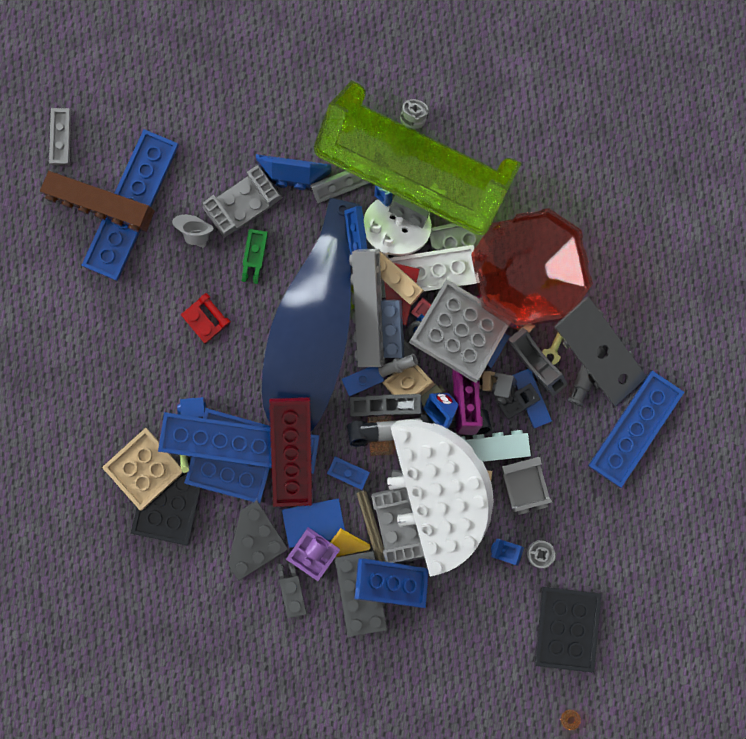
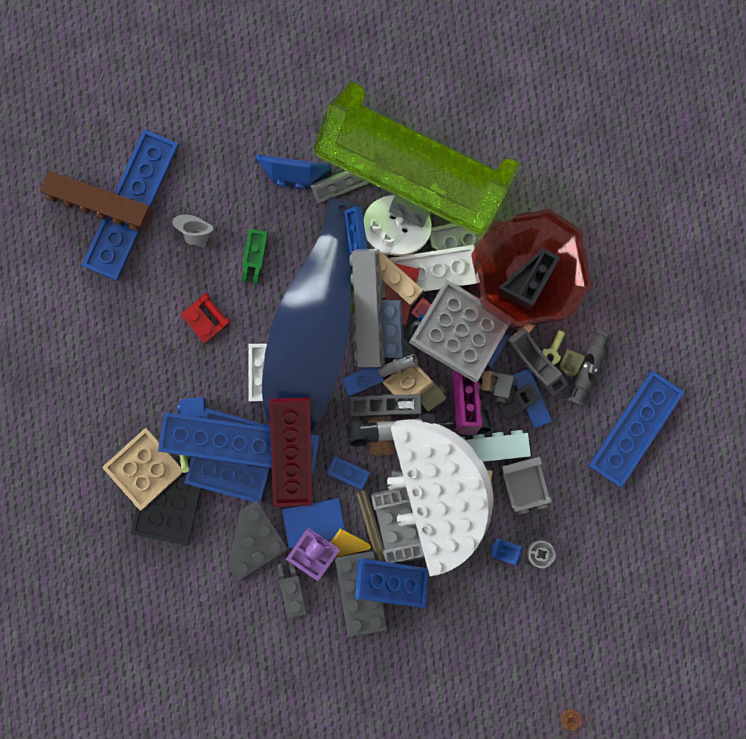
(60, 136): light grey plate -> none
(242, 202): light grey plate -> none
(256, 362): none -> white plate
(383, 195): blue tile -> none
(414, 112): light grey wheel -> none
(441, 408): blue slope -> none
(530, 280): none -> black wedge
(568, 629): black plate -> none
(571, 363): none -> olive plate
(587, 330): dark grey piece -> none

